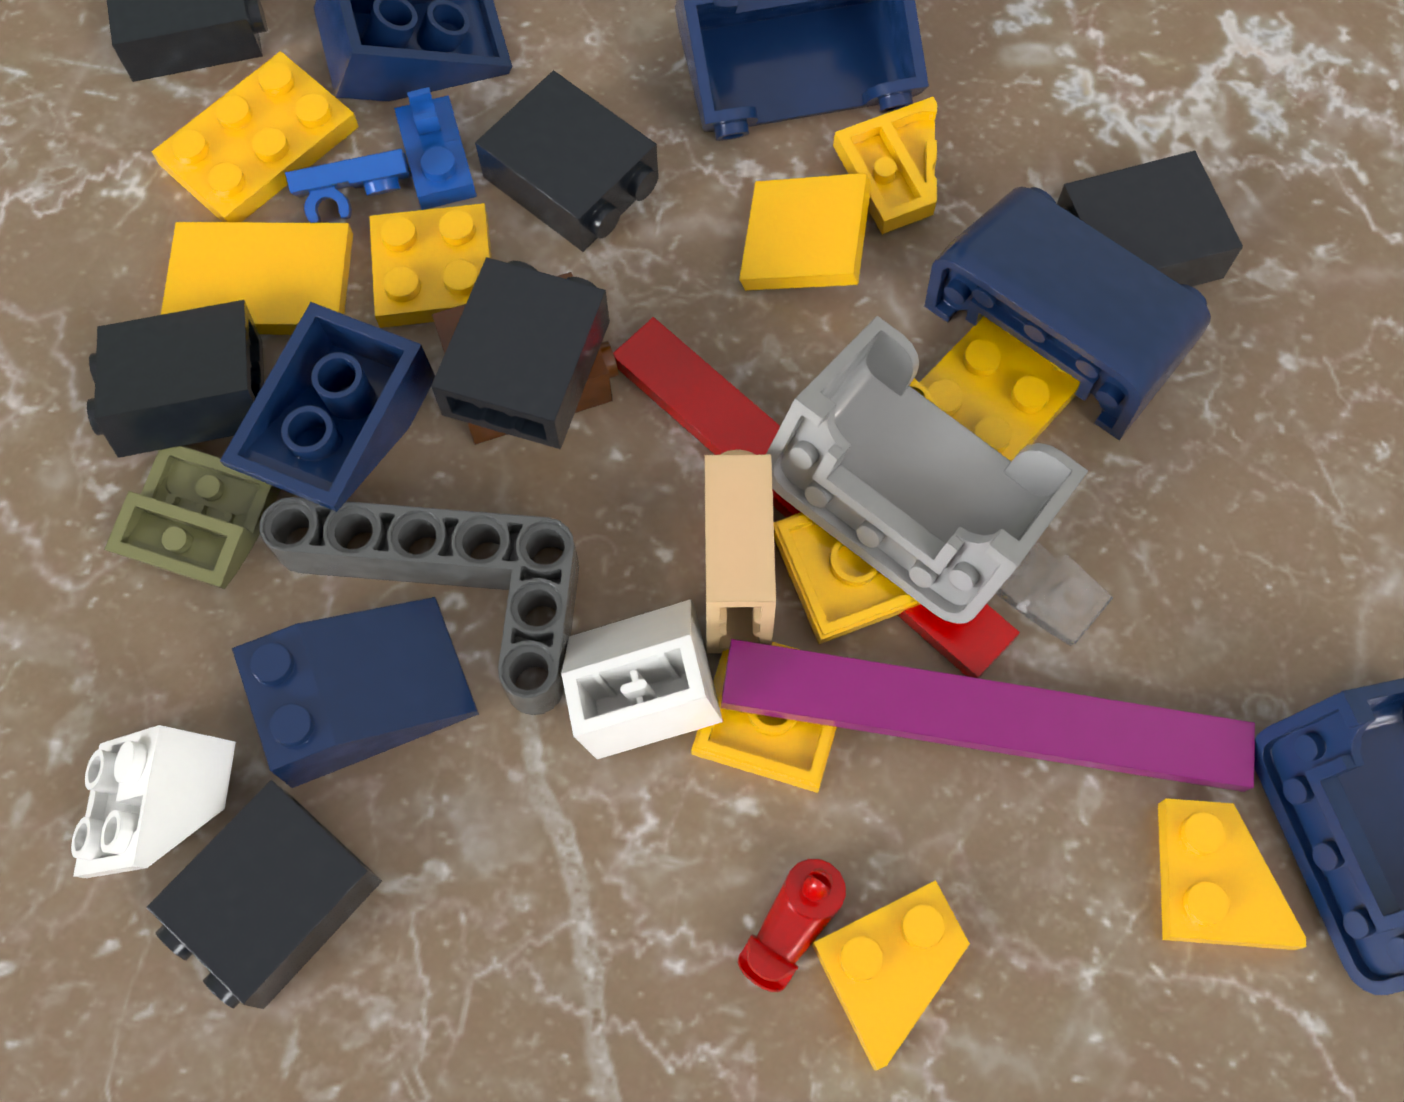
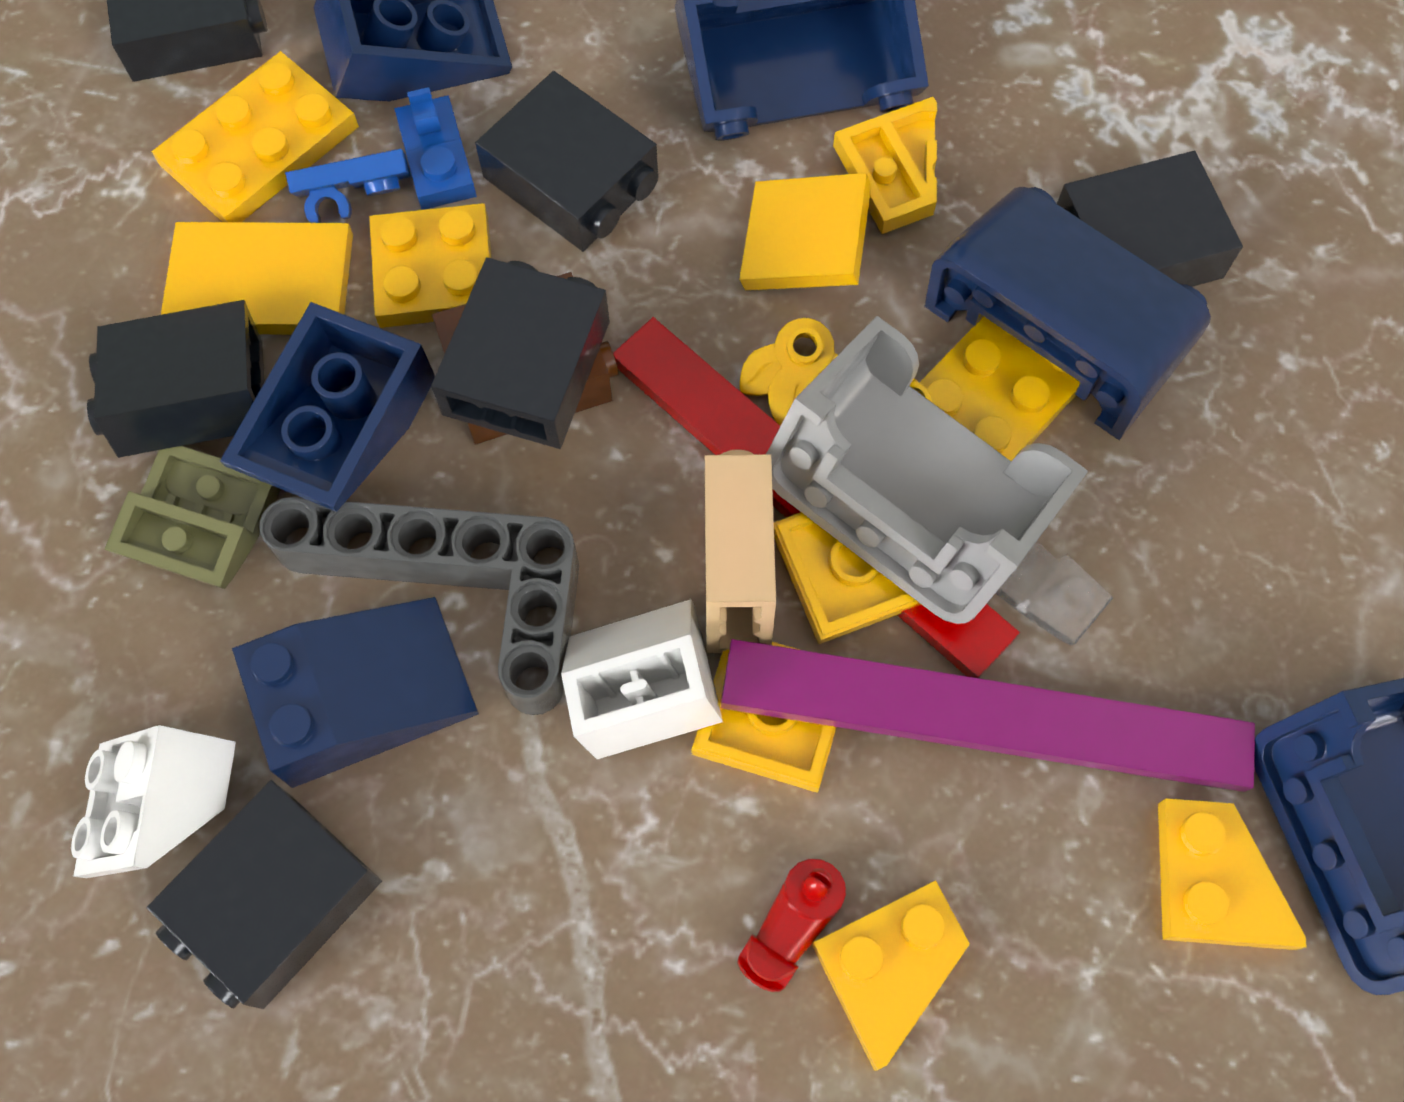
(782, 372): none -> yellow plate

